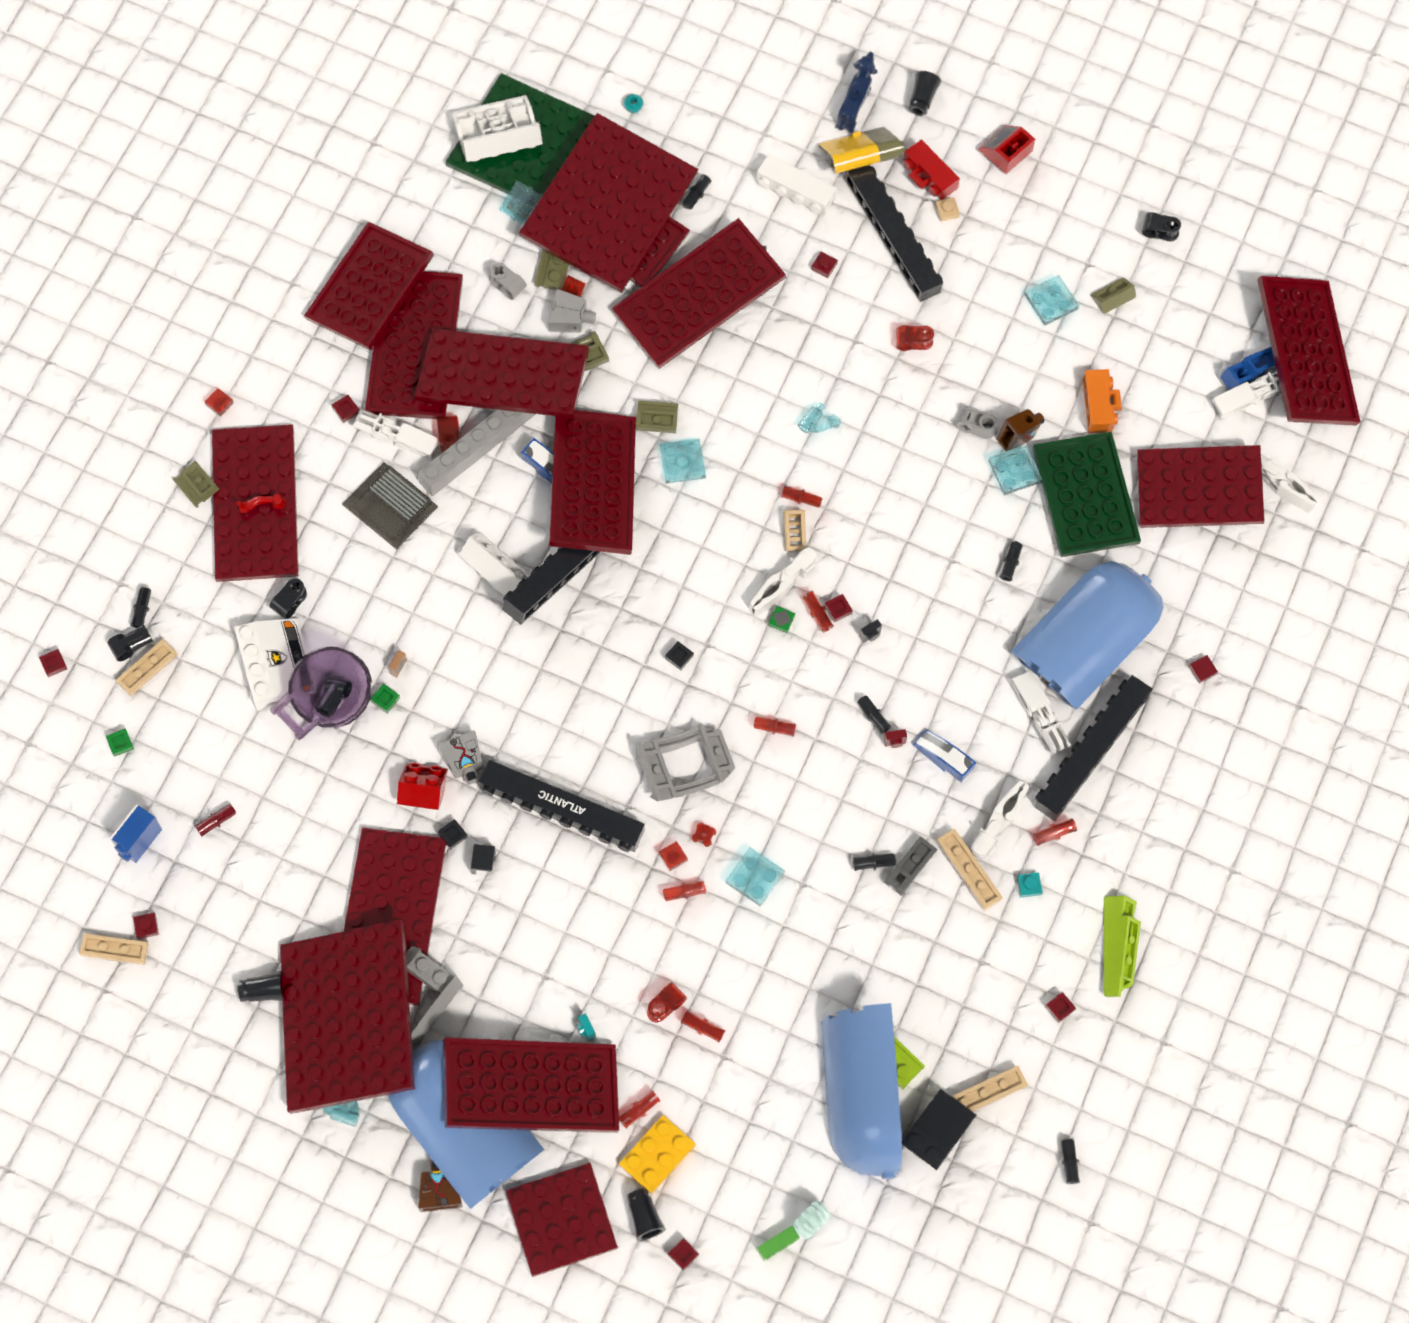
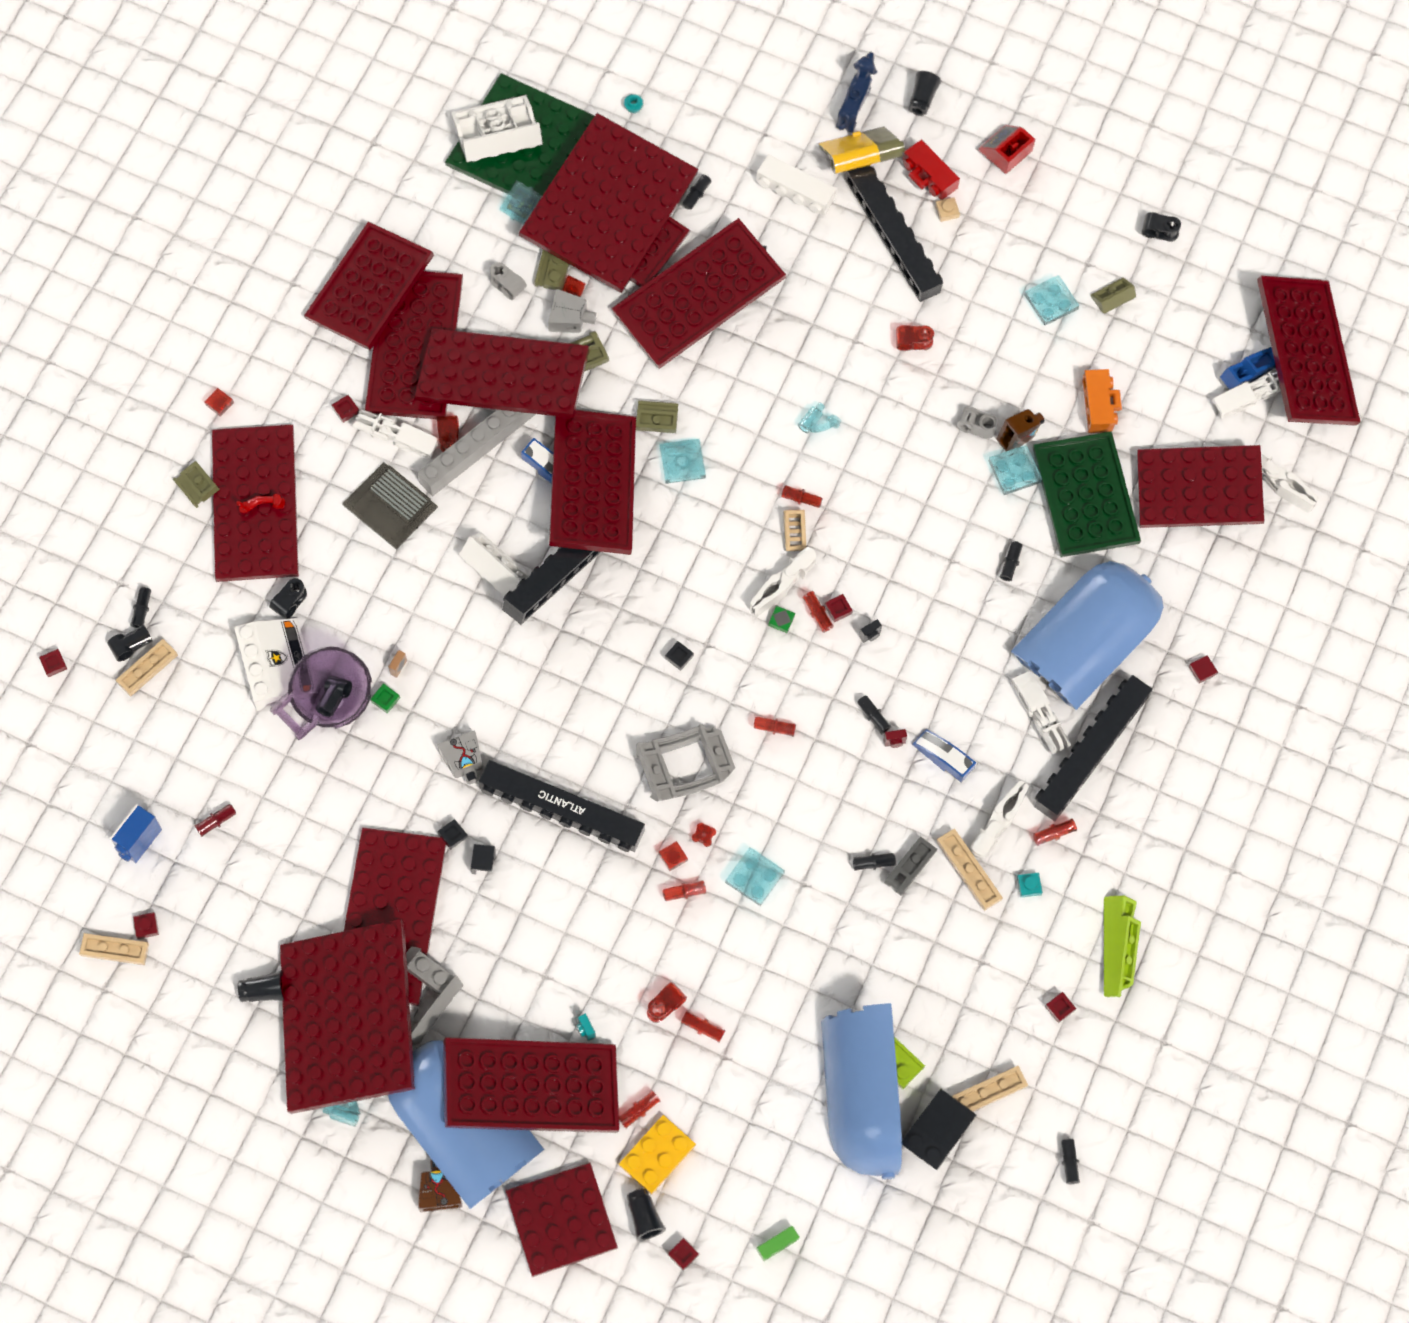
(119, 742): green plate -> none
(421, 786): red slope -> none
(811, 1219): light aqua gear -> none
(824, 264): dark red plate -> none

